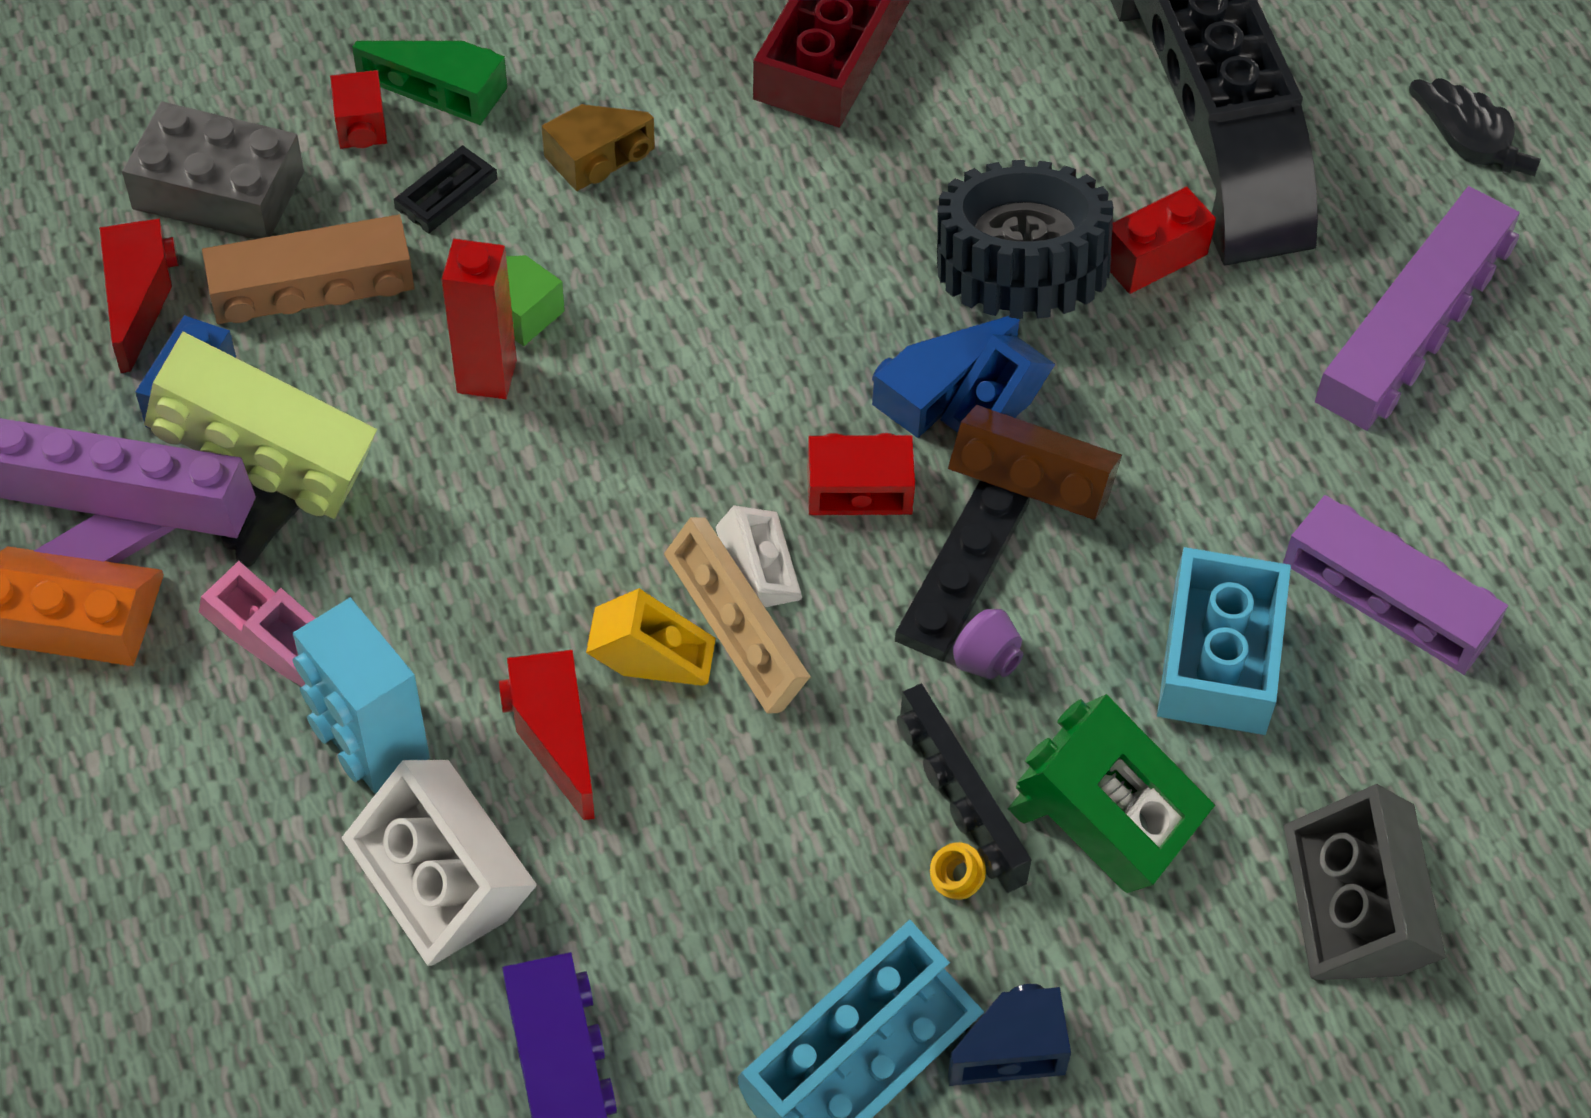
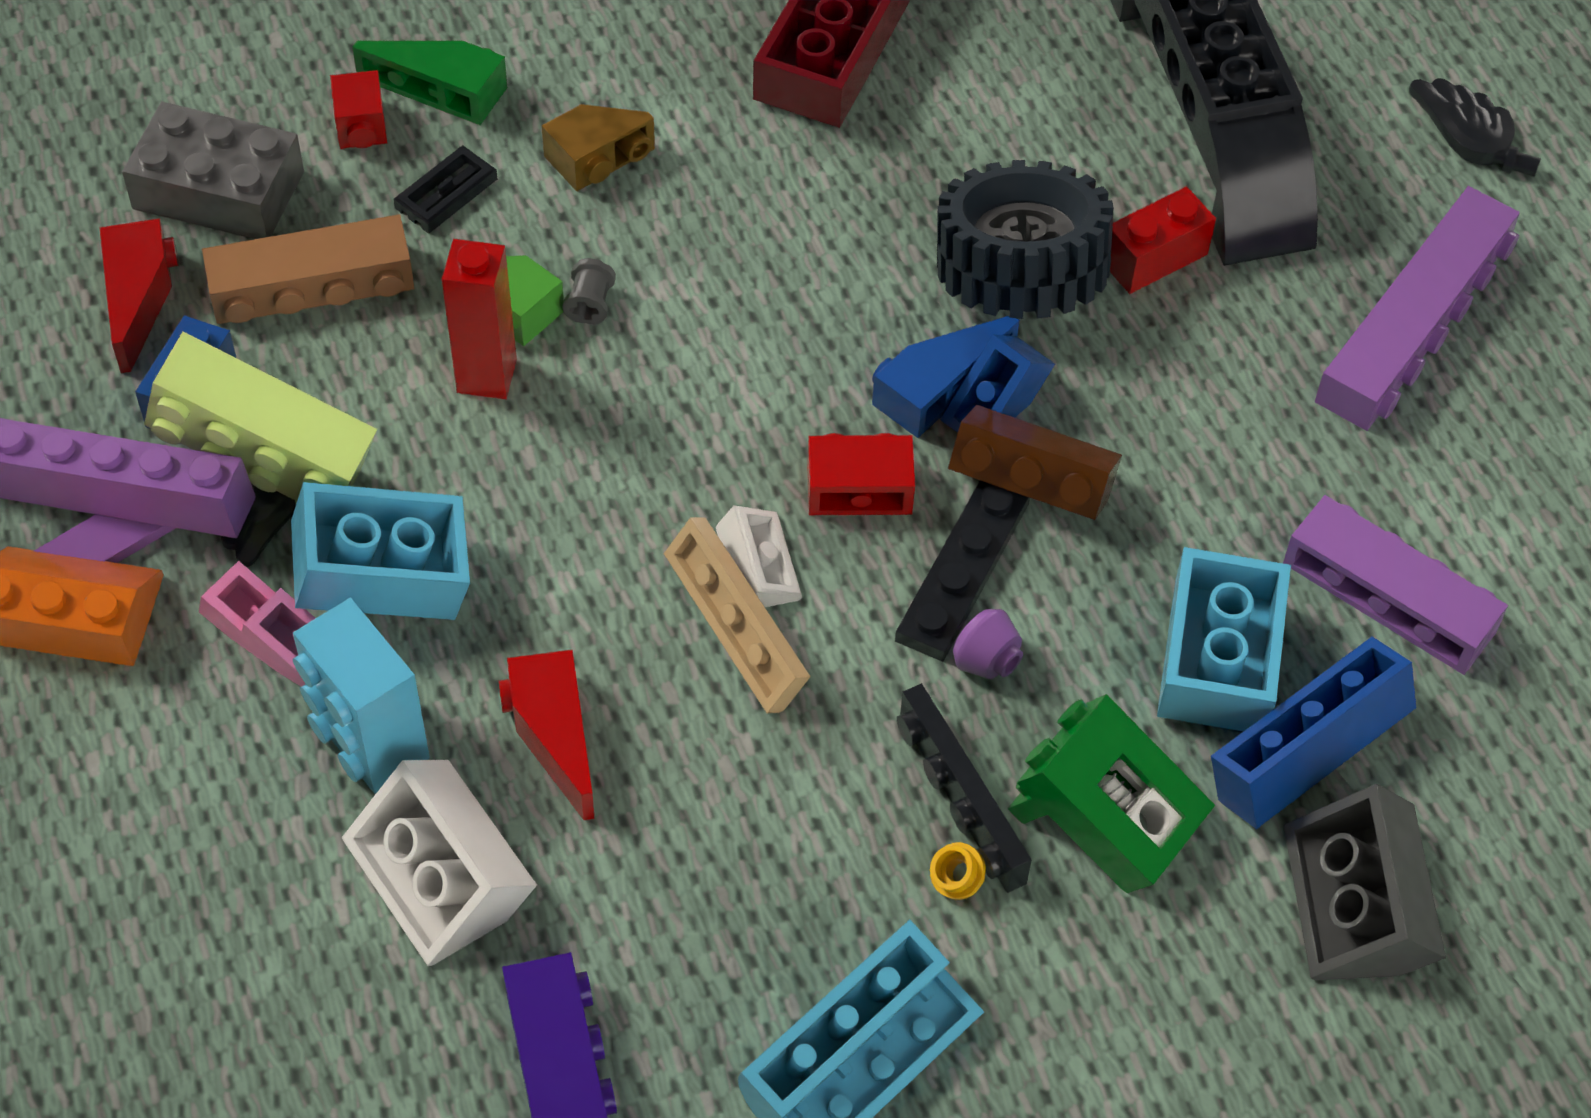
(381, 549): none -> medium azure brick
(589, 291): none -> dark grey bush
(650, 641): yellow slope -> none
(1015, 1039): dark blue slope -> none
(1314, 732): none -> blue brick

